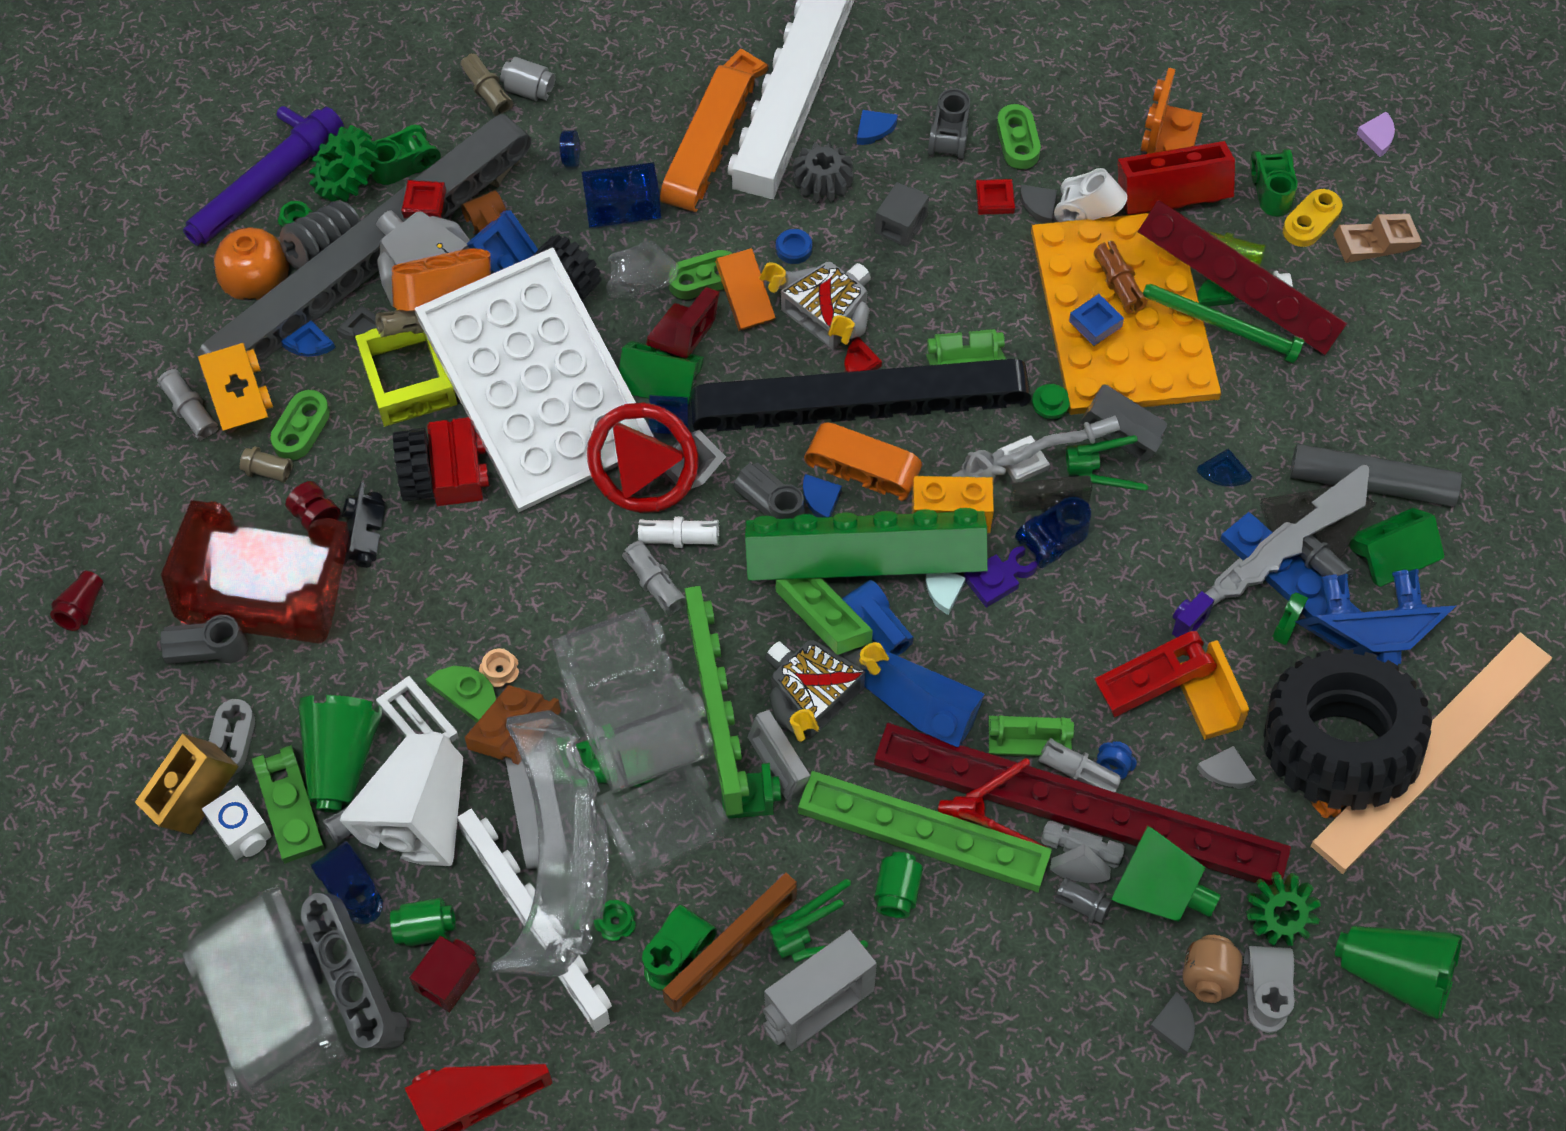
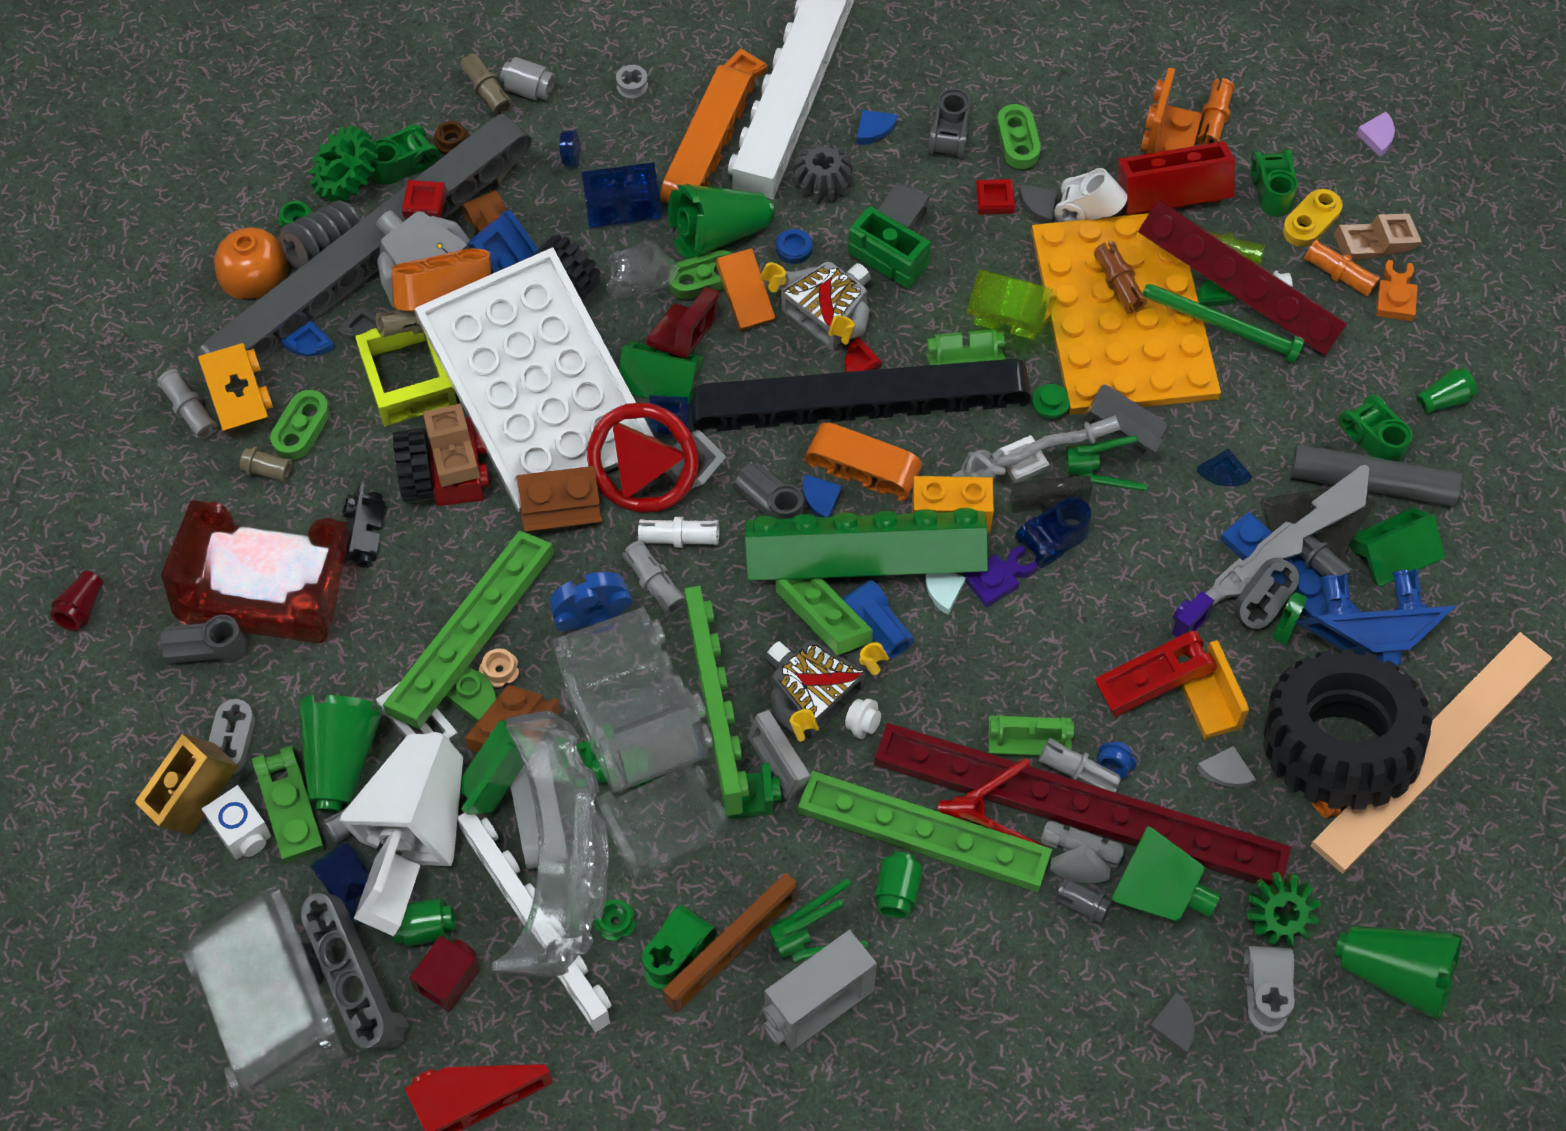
(265, 174): dark purple cylinder -> none
(309, 504): dark red wheel -> none
(387, 888): none -> white panel
(449, 130): none -> reddish brown plate
(451, 445): none -> medium nougat slope
(468, 630): none -> bright green plate
(491, 772): none -> green panel
(558, 499): none -> dark orange plate
(597, 599): none -> blue plate
(629, 73): none -> light grey bush
(715, 217): none -> green cone
(863, 718): none -> white plate
(889, 247): none -> green brick
(926, 698): blue slope -> none
(1012, 303): none -> clear neon green brick
(1096, 319): blue plate -> none
(1212, 968): medium nougat head -> none
(1216, 111): none -> orange pin
(1273, 599): none -> dark grey beam
(1341, 268): none -> orange pin
(1374, 427): none -> green piece
(1395, 296): none -> orange plate
(1450, 390): none -> green cone

